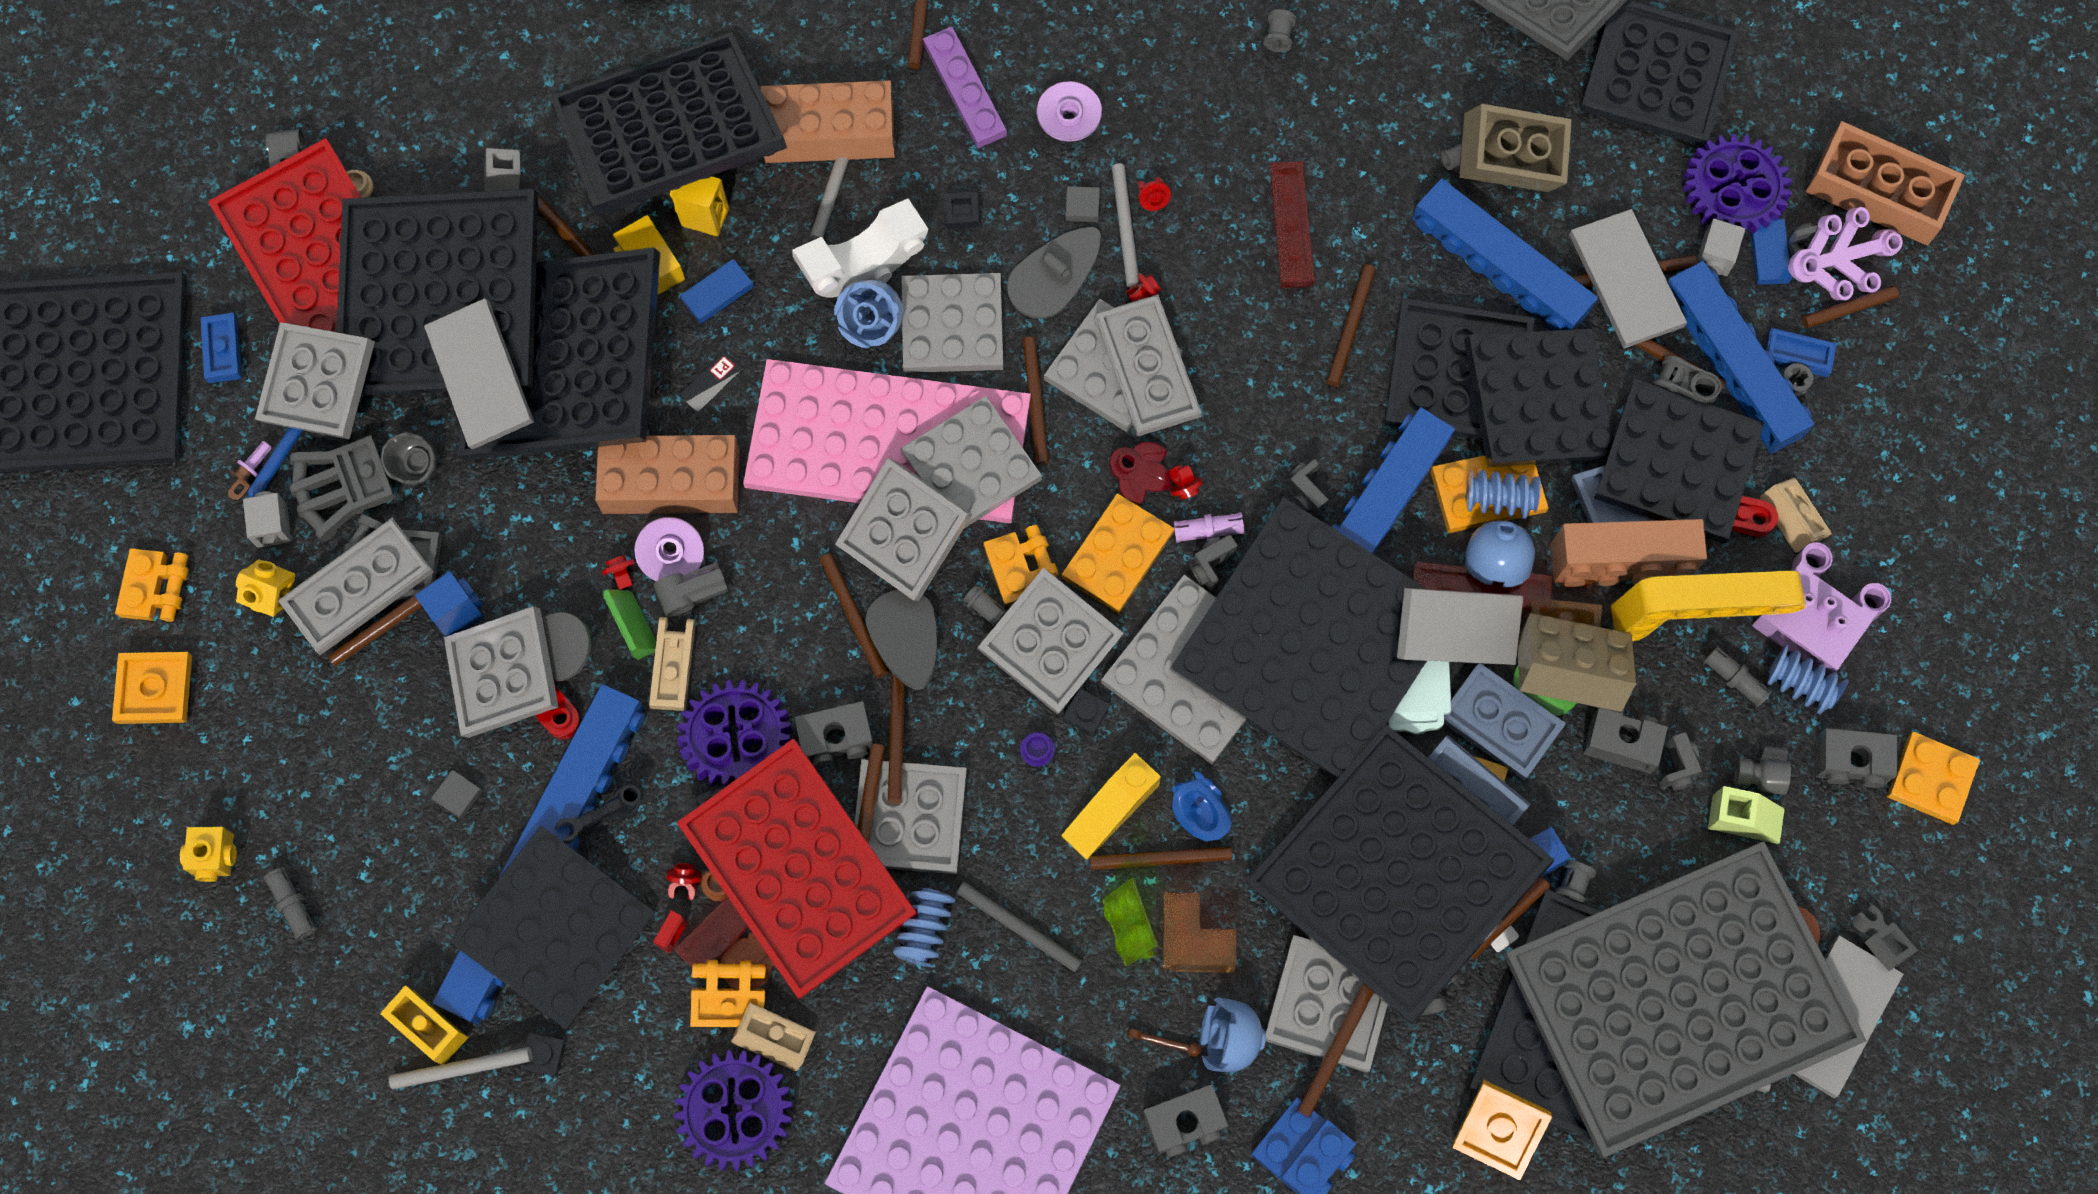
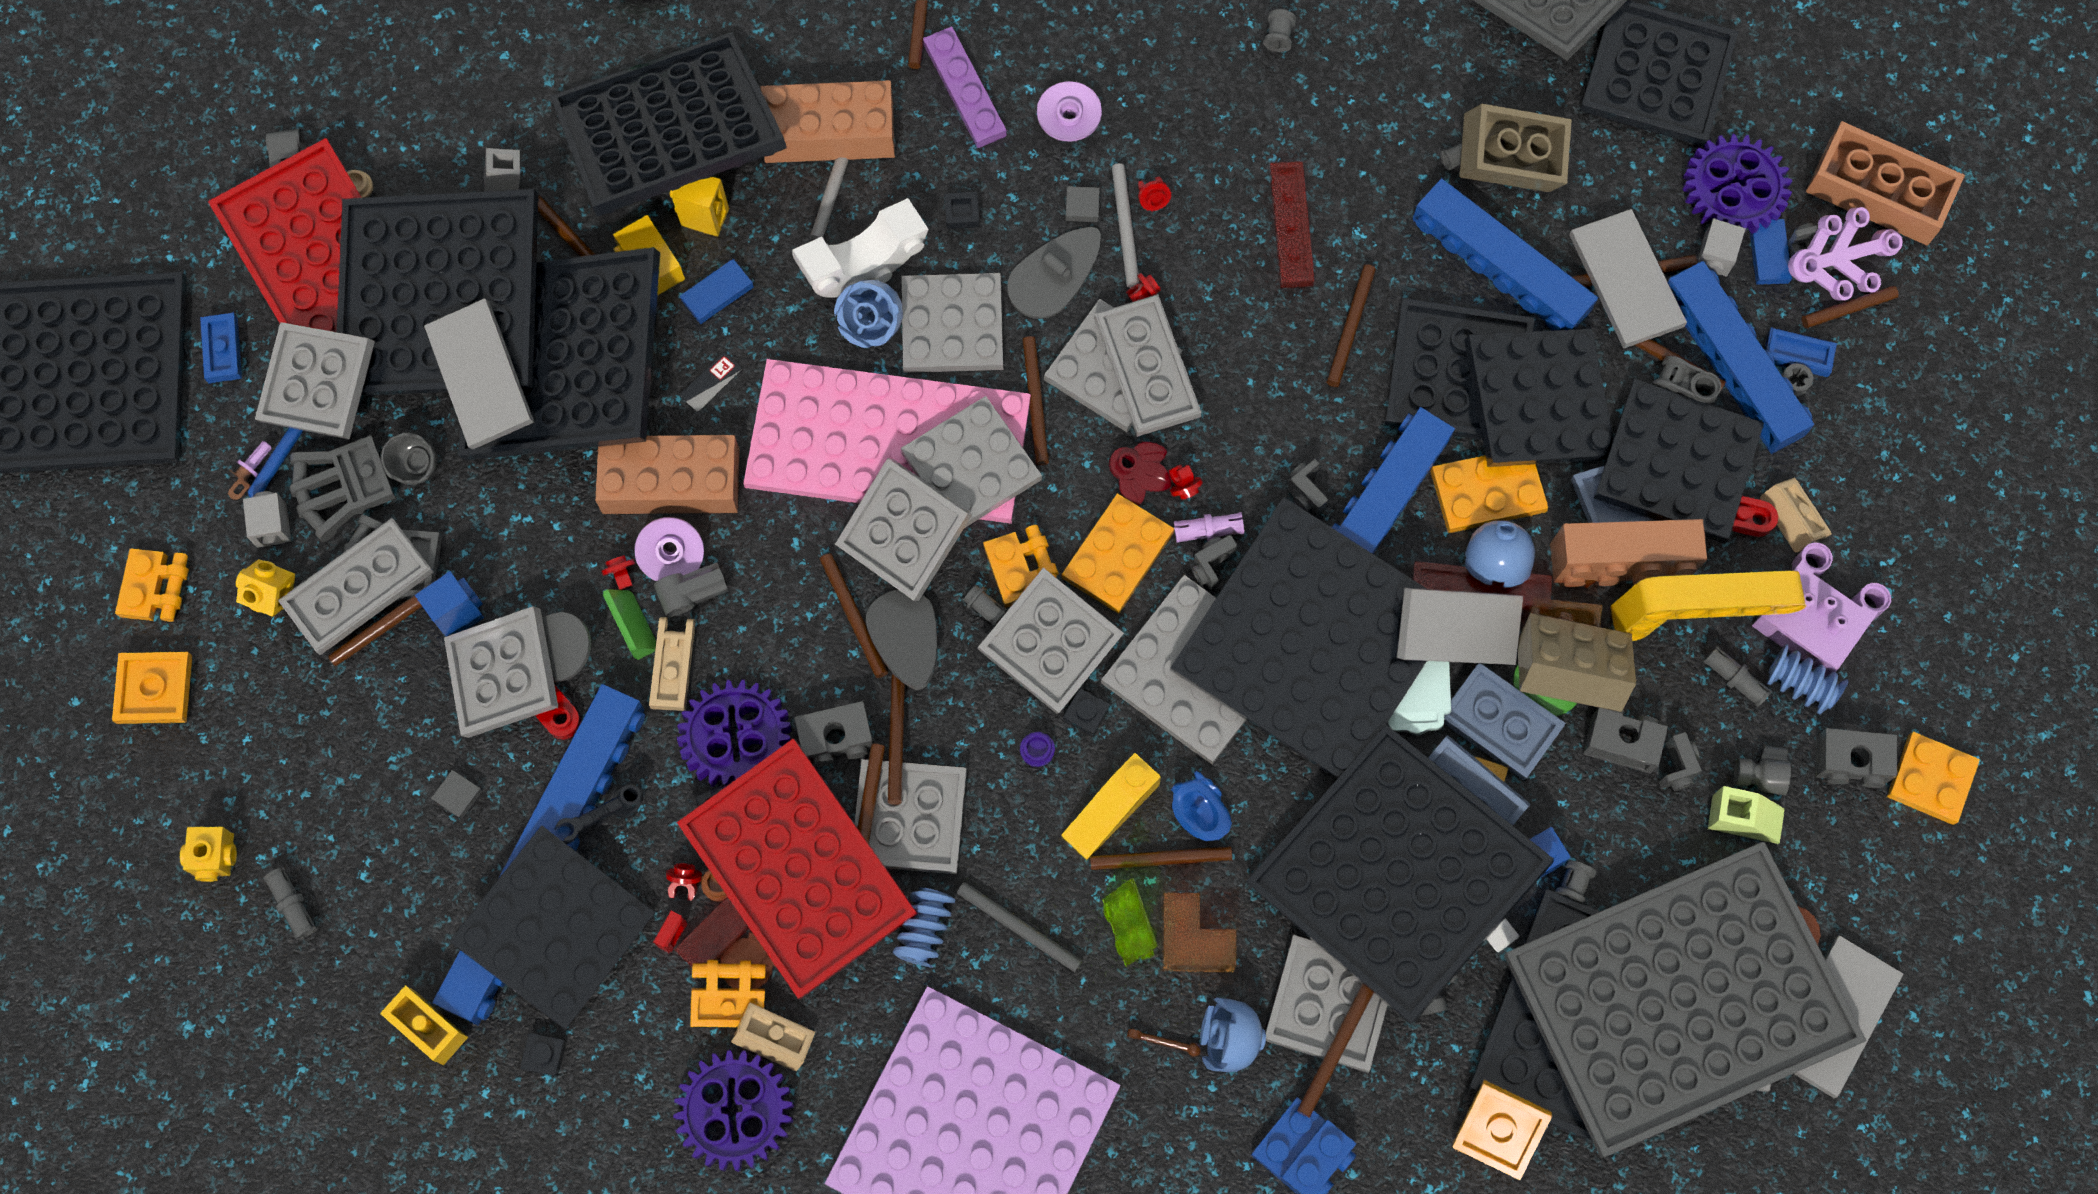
(461, 1068): light grey bar -> none
(1201, 1105): dark grey brick -> none
(1503, 493): medium blue piece -> none
(1531, 896): reddish brown bar -> none
(1885, 941): dark grey plate -> none

